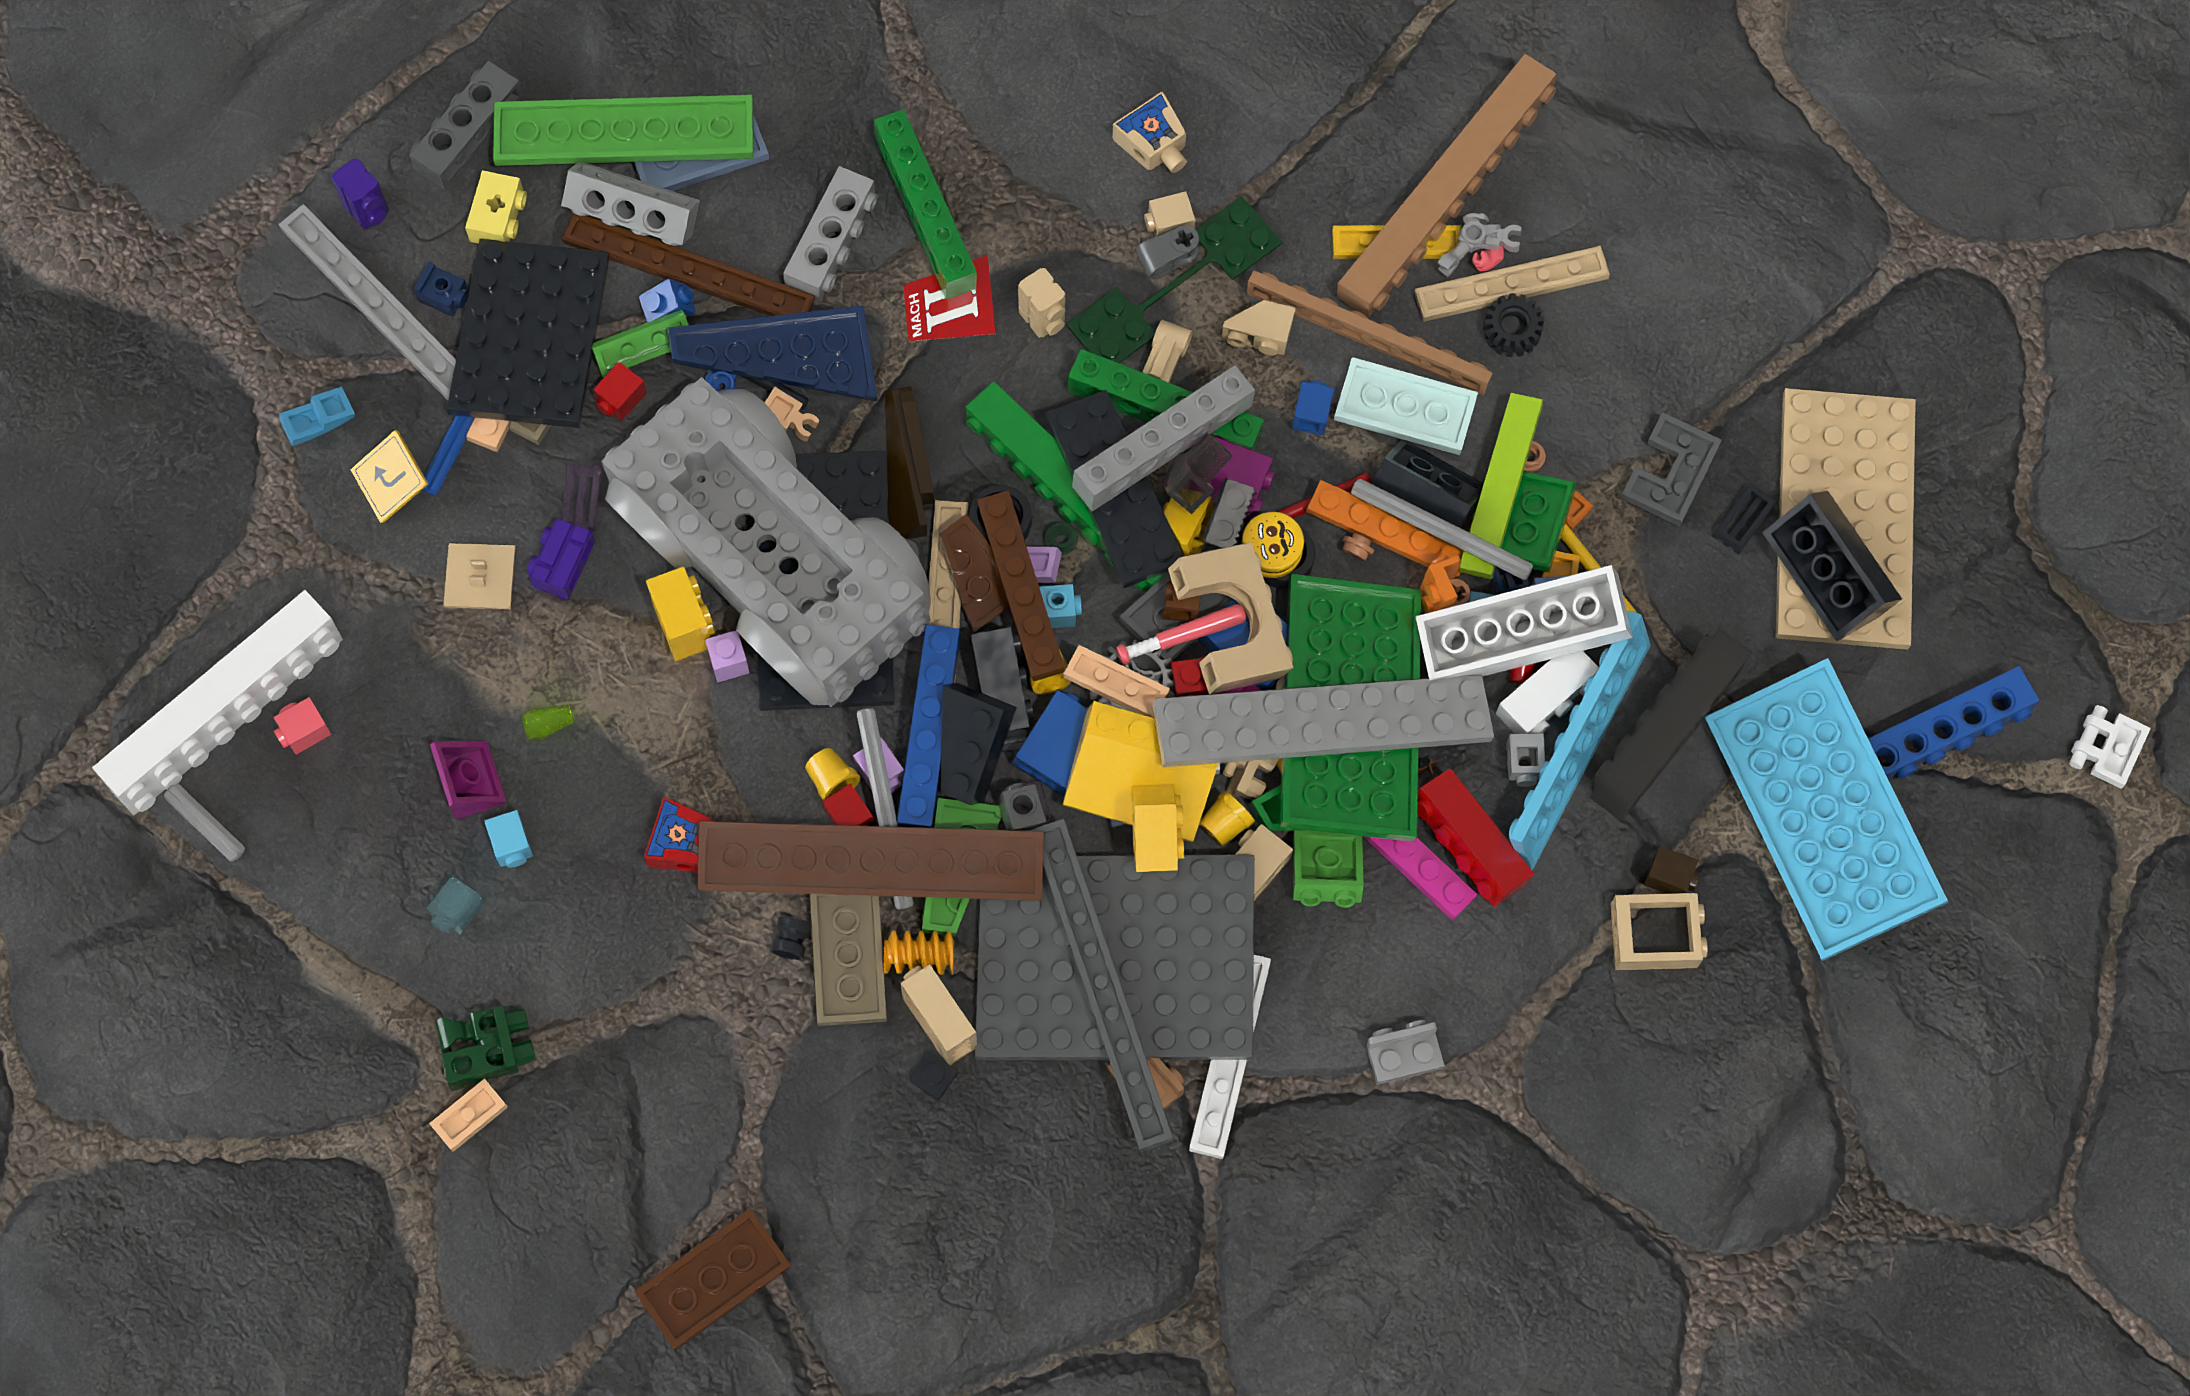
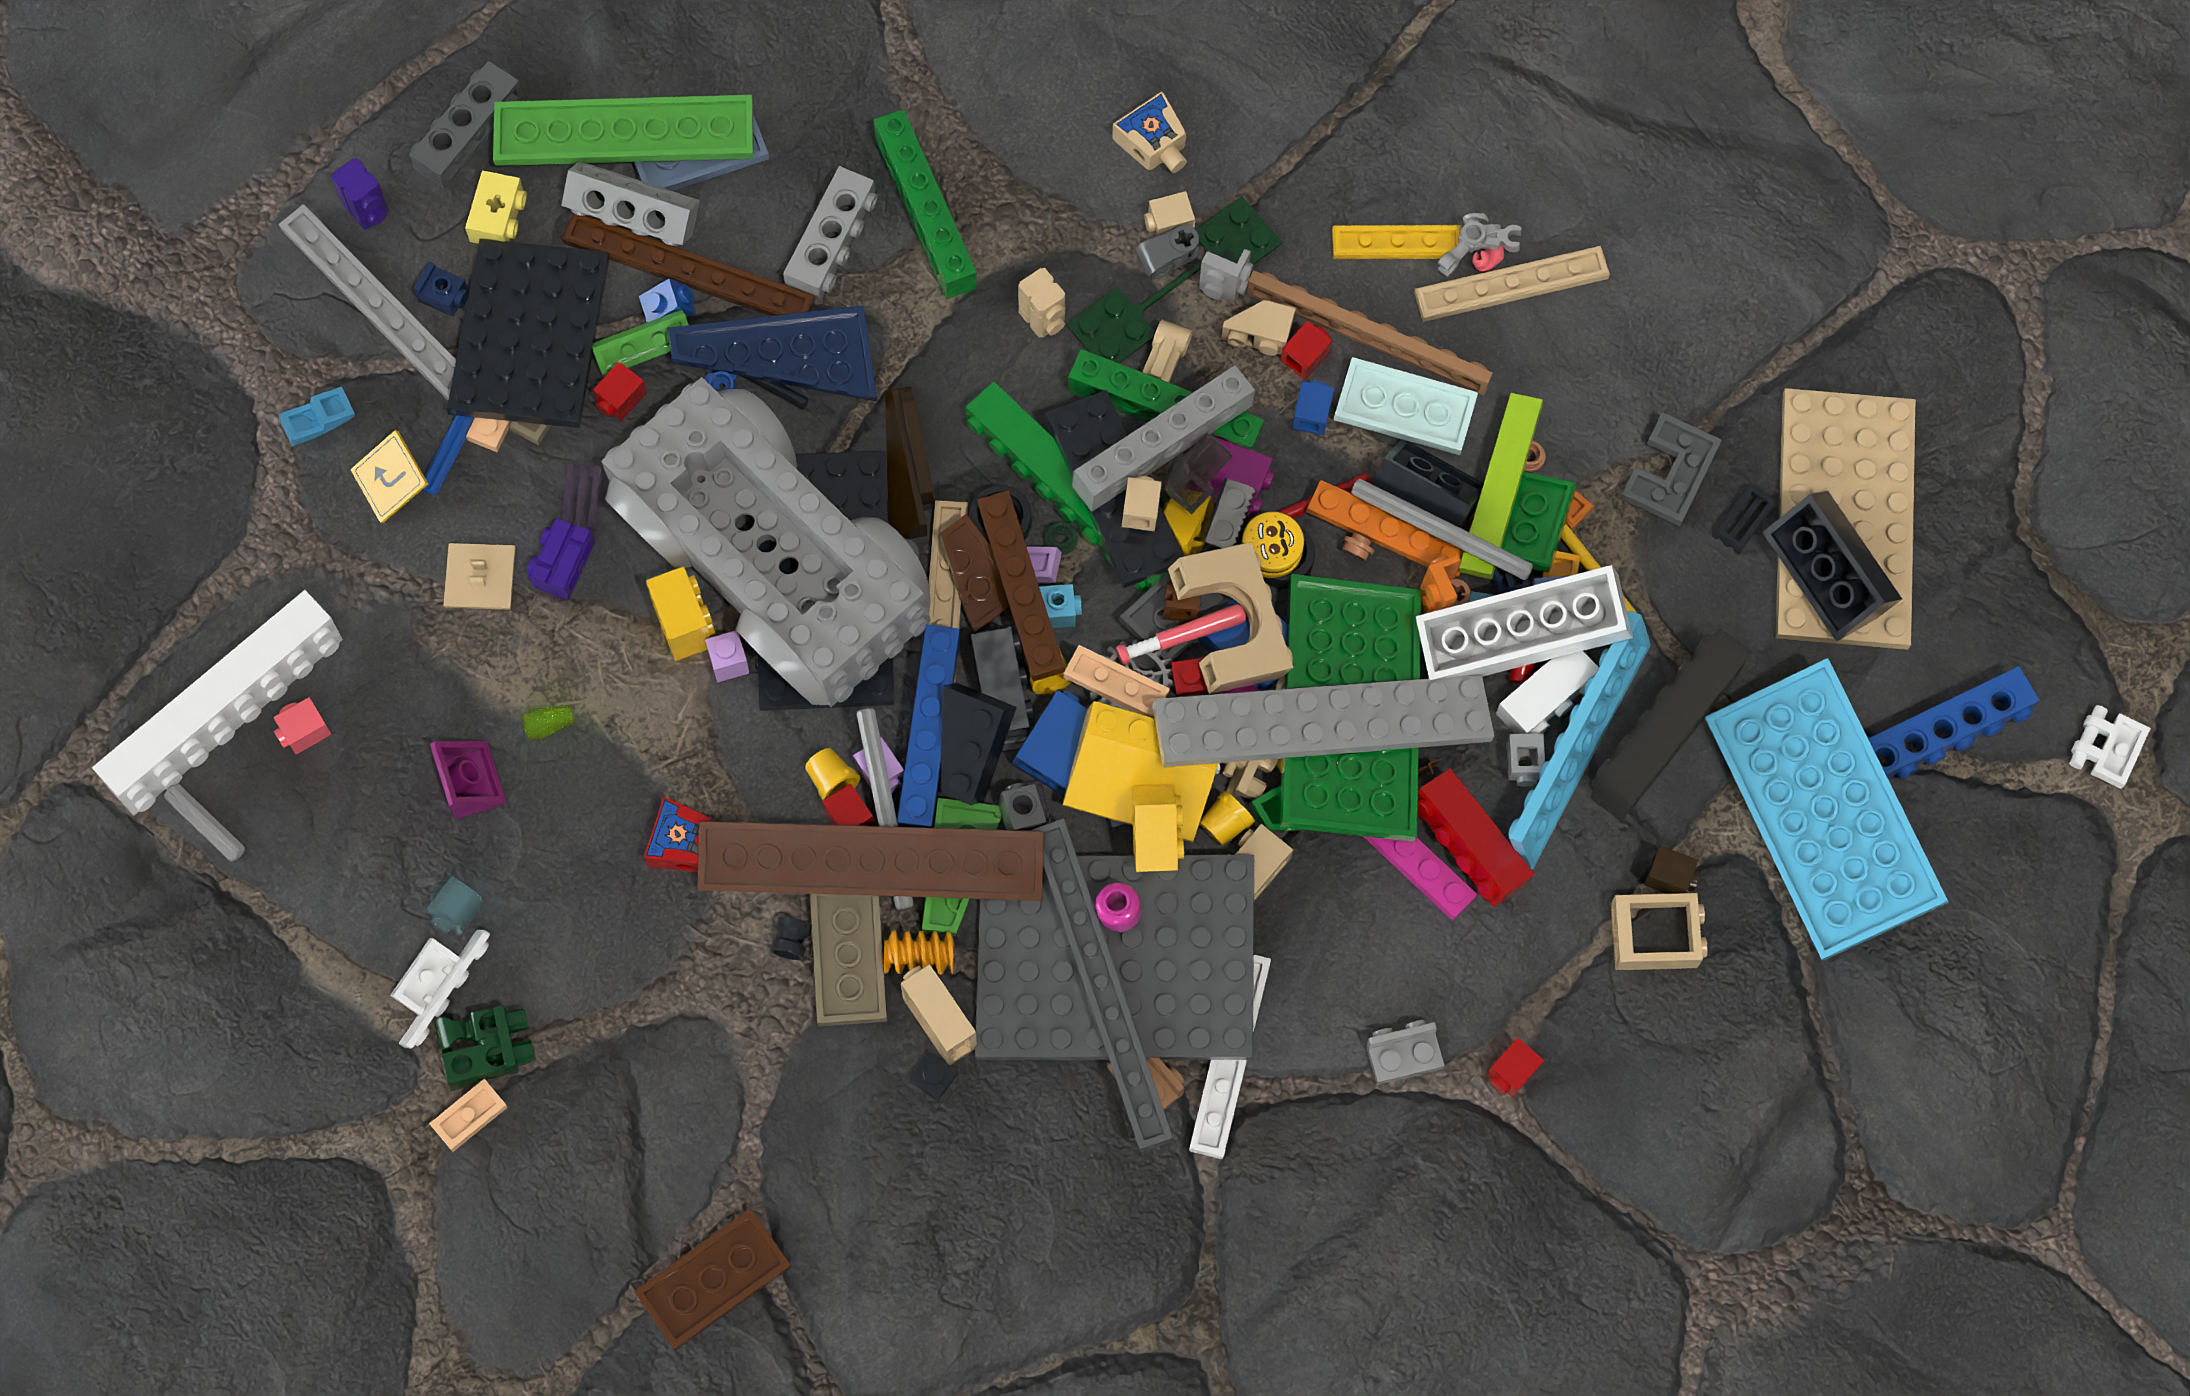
(432, 979): none -> white bracket
(509, 839): medium azure brick -> none
(788, 413): light nougat plate -> none
(965, 315): red sticker -> none
(1118, 907): none -> dark pink head
(1141, 503): none -> tan brick
(1225, 278): none -> light grey bracket
(1306, 349): none -> red brick
(1327, 868): bright green plate -> none
(1446, 186): medium nougat brick -> none
(1514, 1068): none -> red brick
(1518, 308): black tyre -> none

